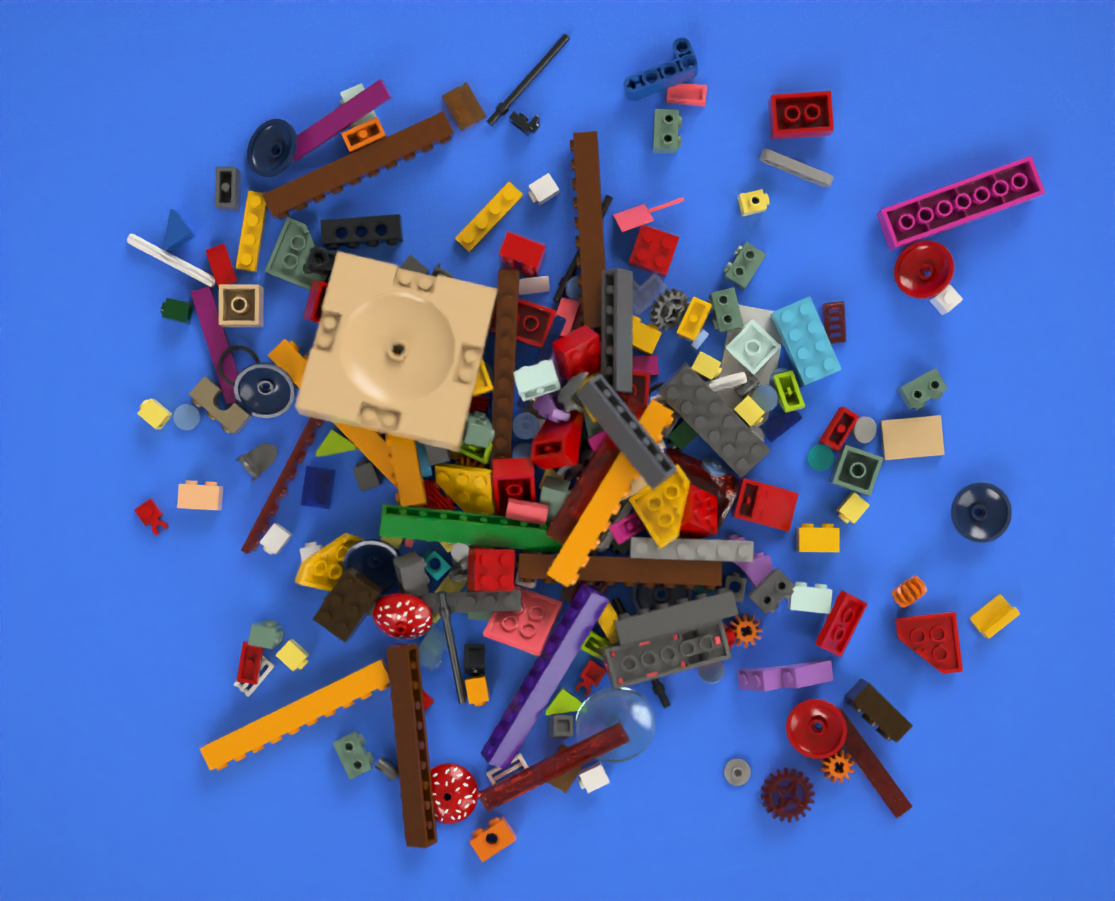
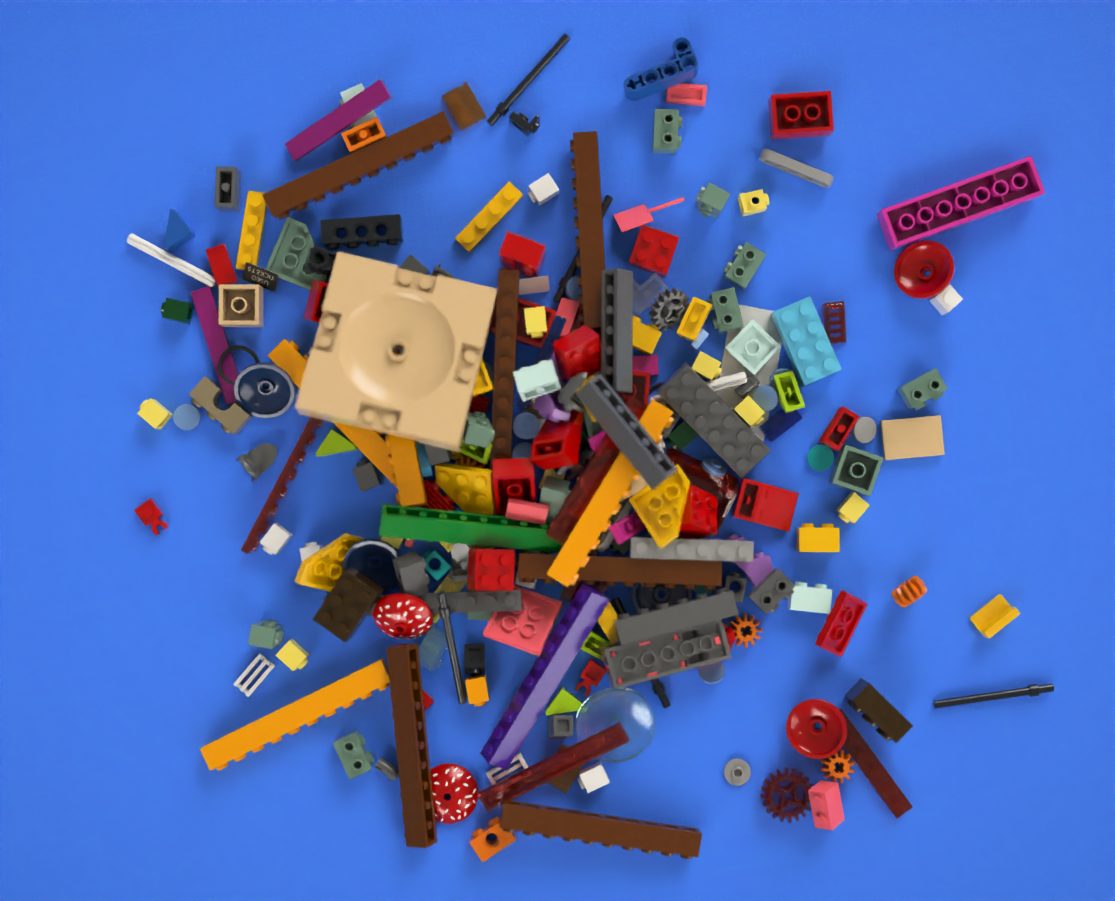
(200, 496): light nougat brick -> none
(250, 663): red plate -> none
(260, 276): none -> black sticker
(272, 148): dark blue dish -> none
(318, 487): clear blue plate -> none
(535, 321): none -> light yellow brick
(600, 828): none -> reddish brown brick
(711, 200): none -> sand green brick
(785, 676): medium lavender arch -> none
(826, 805): none -> coral brick
(933, 639): red plate -> none
(993, 517): dark blue dish -> none
(1031, 690): none -> black bar

